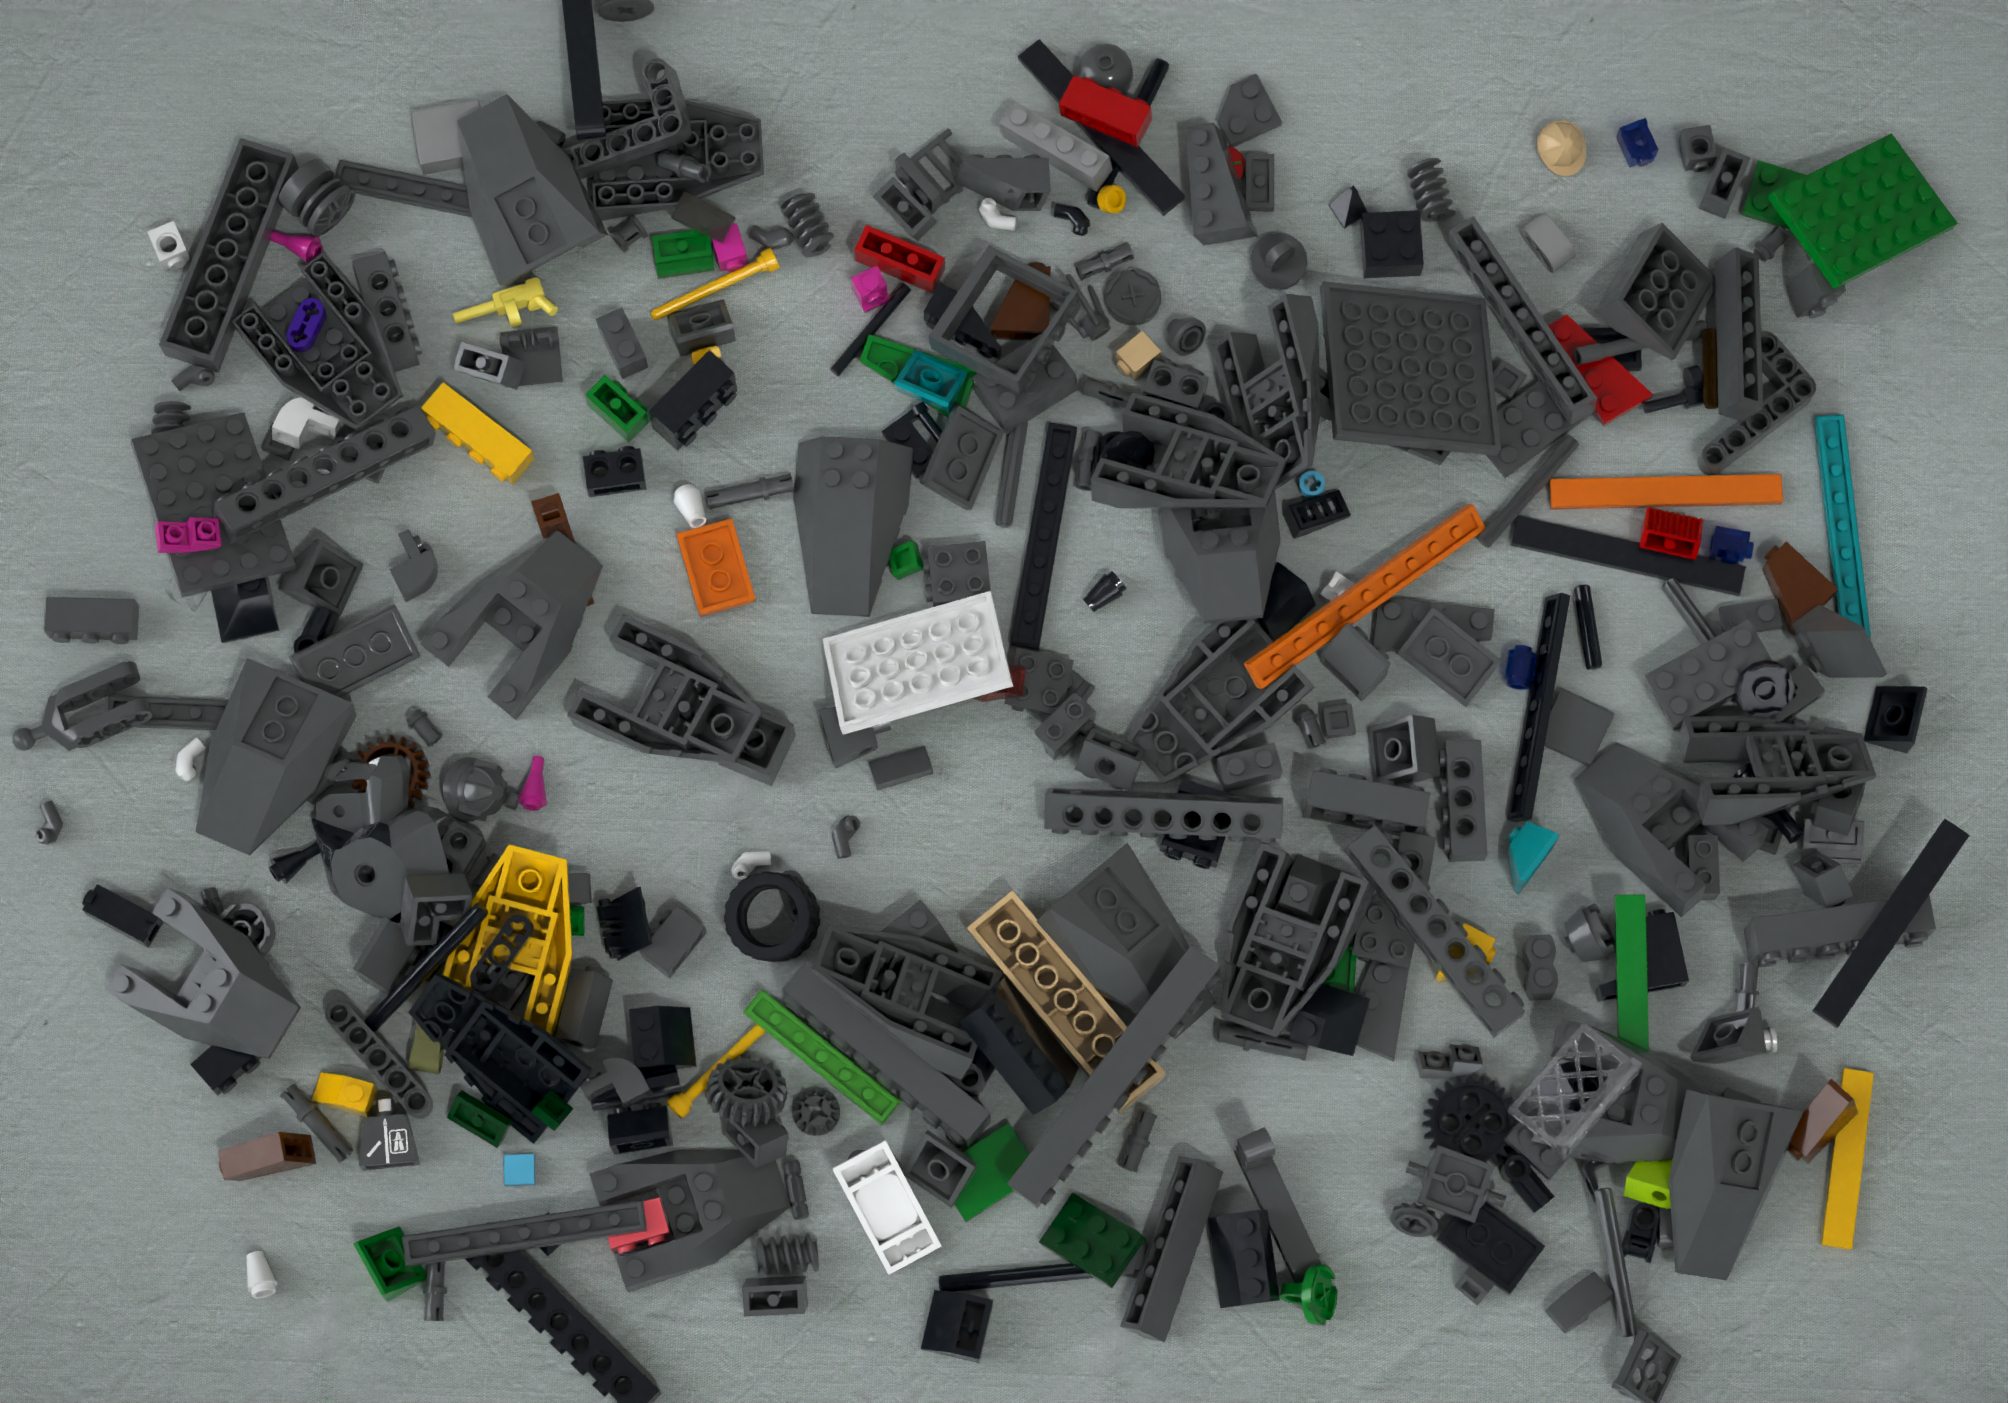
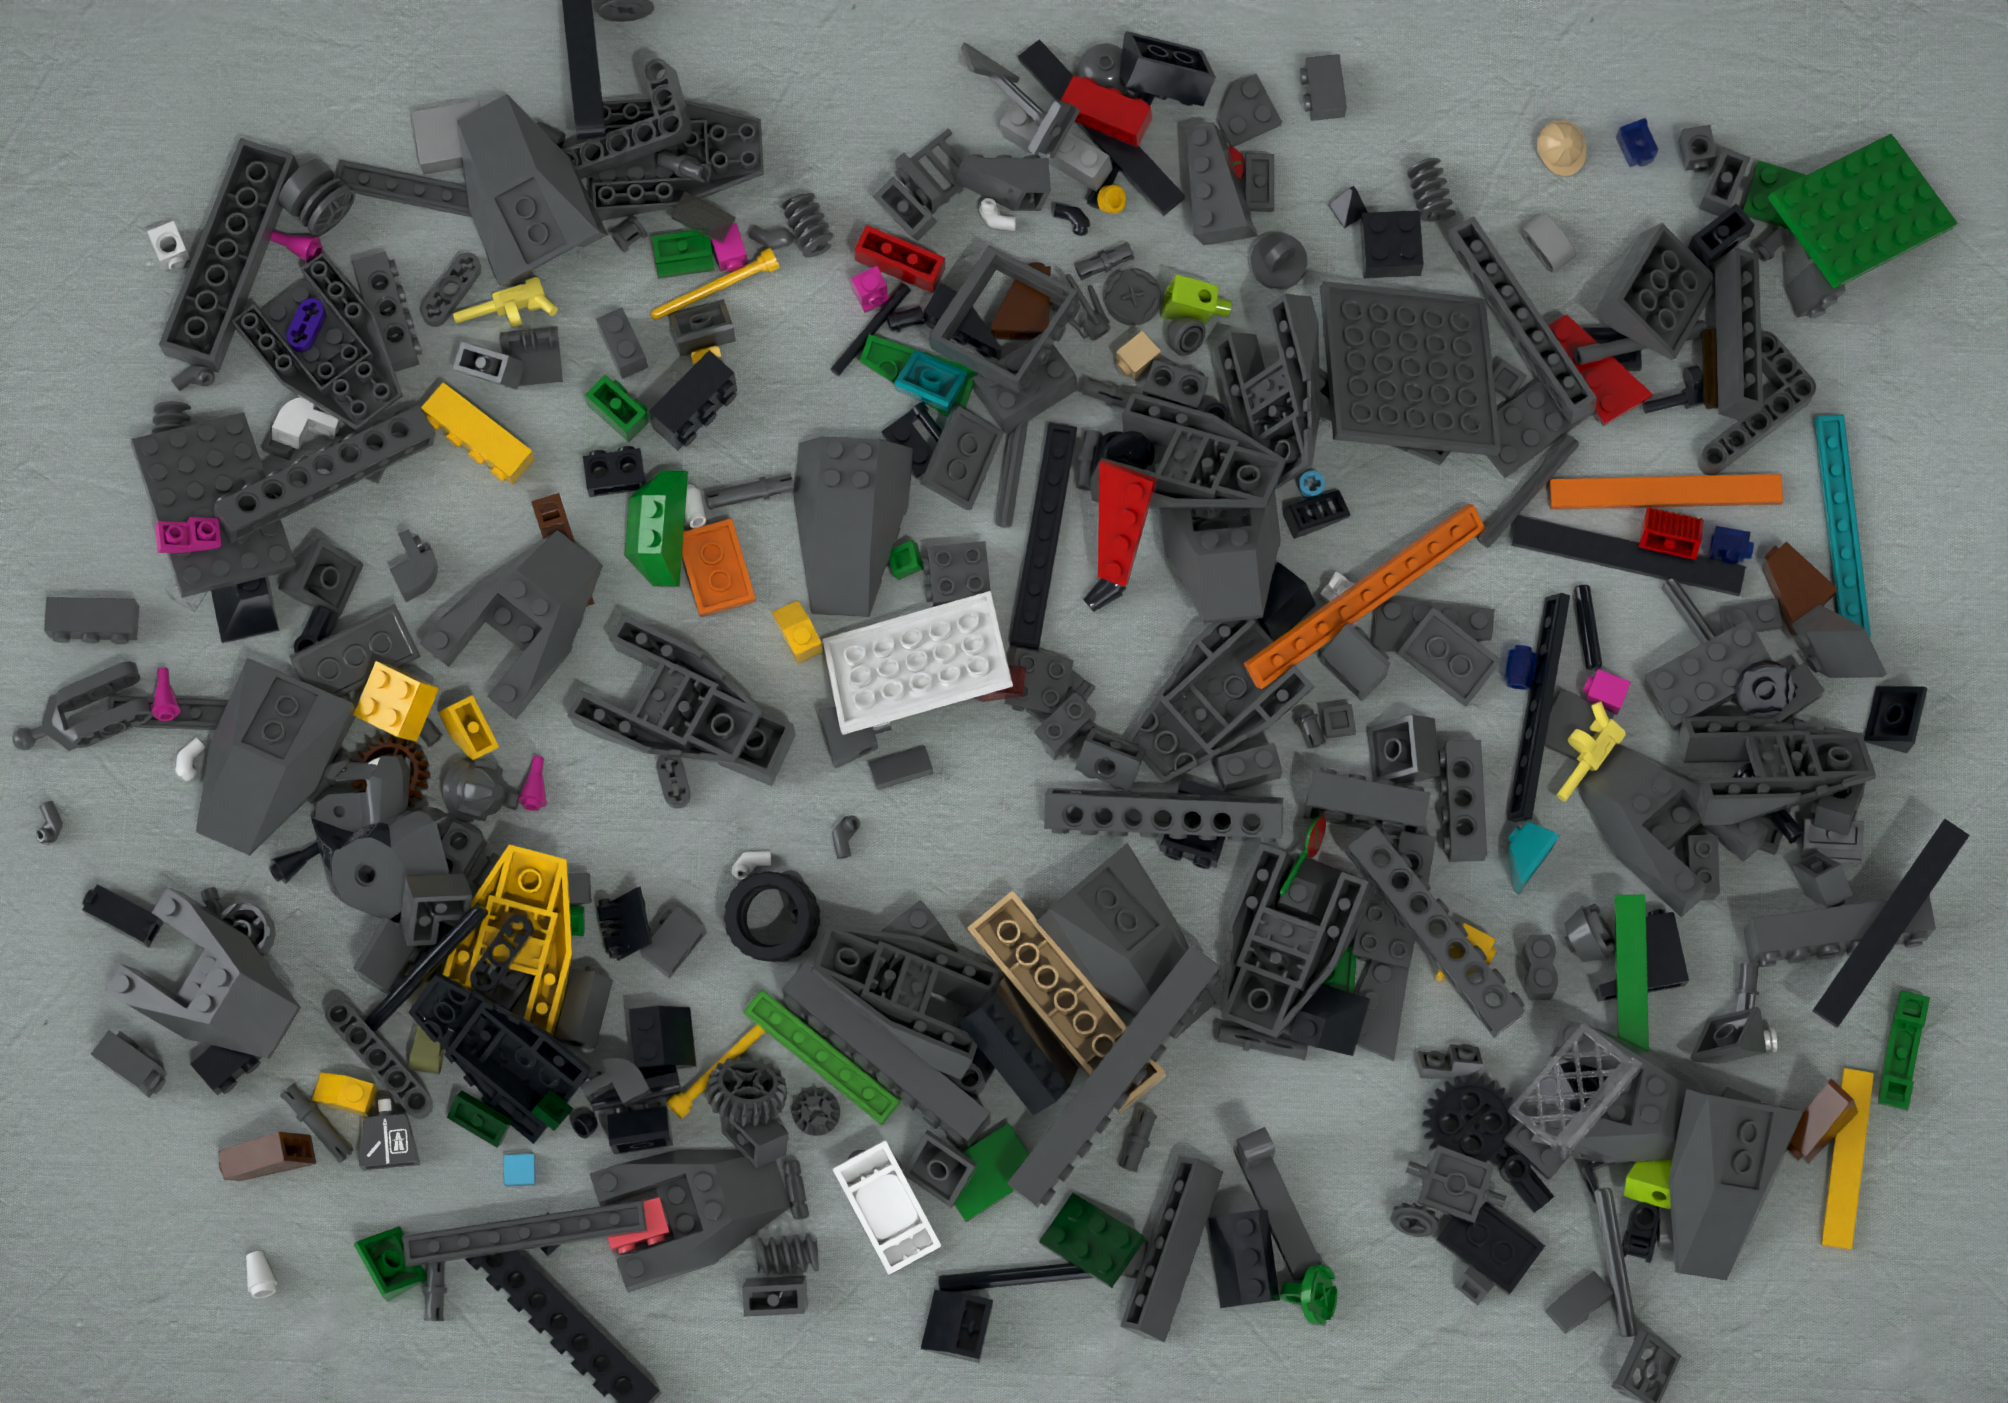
(136, 1068): none -> dark grey brick
(165, 703): none -> dark pink cone
(396, 701): none -> yellow brick
(453, 301): none -> dark grey beam
(469, 728): none -> yellow slope
(584, 1124): none -> black hinge
(657, 528): none -> green wedge
(680, 779): none -> dark grey beam
(798, 631): none -> yellow slope
(904, 319): none -> black pin
(1052, 124): none -> dark grey piece
(1122, 516): none -> red wing
(1165, 69): none -> black slope
(1193, 299): none -> lime torso
(1312, 846): none -> piece
(1324, 87): none -> dark grey brick
(1592, 749): none -> light yellow piece
(1608, 689): none -> dark pink brick
(1721, 235): none -> black brick
(1902, 1050): none -> green slope

